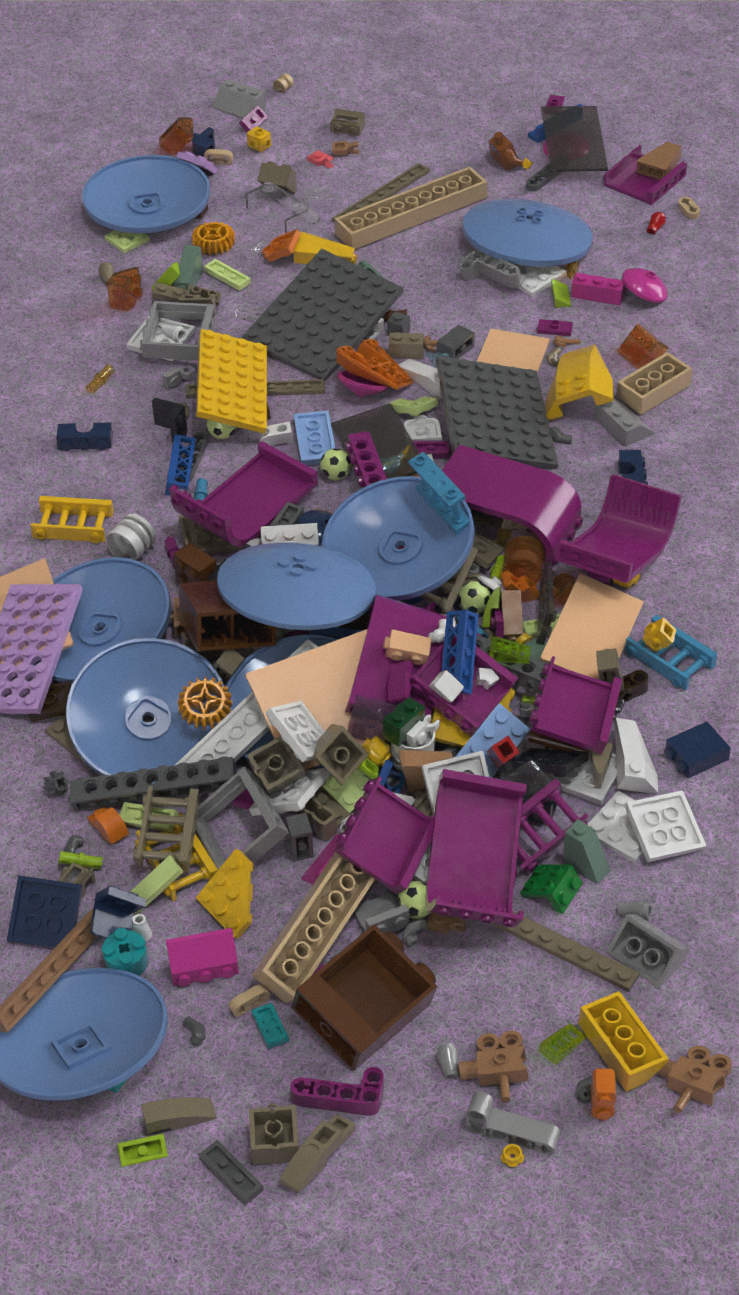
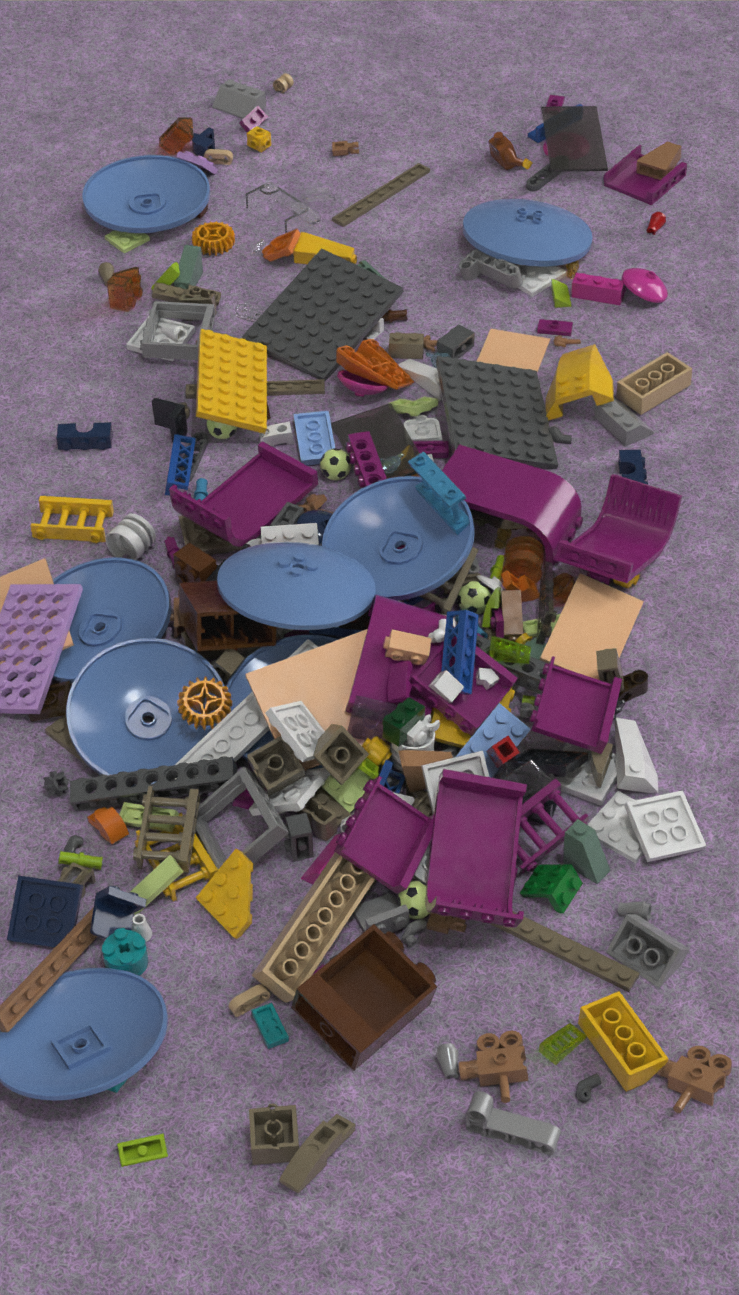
(100, 378): clear yellow pin -> none
(174, 376): light grey plate -> none
(177, 1113): dark tan slope -> none
(197, 1029): dark grey arm -> none
(202, 957): dark pink slope -> none
(227, 274): yellowish green plate -> none
(231, 1172): dark grey plate -> none
(281, 176): dark tan slope -> none
(302, 1095): magenta beam -> none
(313, 502): none -> medium nougat plate
(320, 158): coral plate -> none
(347, 122): dark tan window -> none
(398, 323): dark grey brick -> none
(410, 208): tan brick -> none
(487, 550): dark tan plate -> none
(512, 1149): yellow plate -> none
(552, 356): dark tan arm -> none
(553, 743): reddish brown pin -> none
(603, 1093): orange brick -> none
(641, 347): clear orange slope -> none
(659, 634): yellow brick -> none
(688, 647): dark azure fence -> none
(691, 210): tan beam -> none
(697, 749): dark blue brick -> none

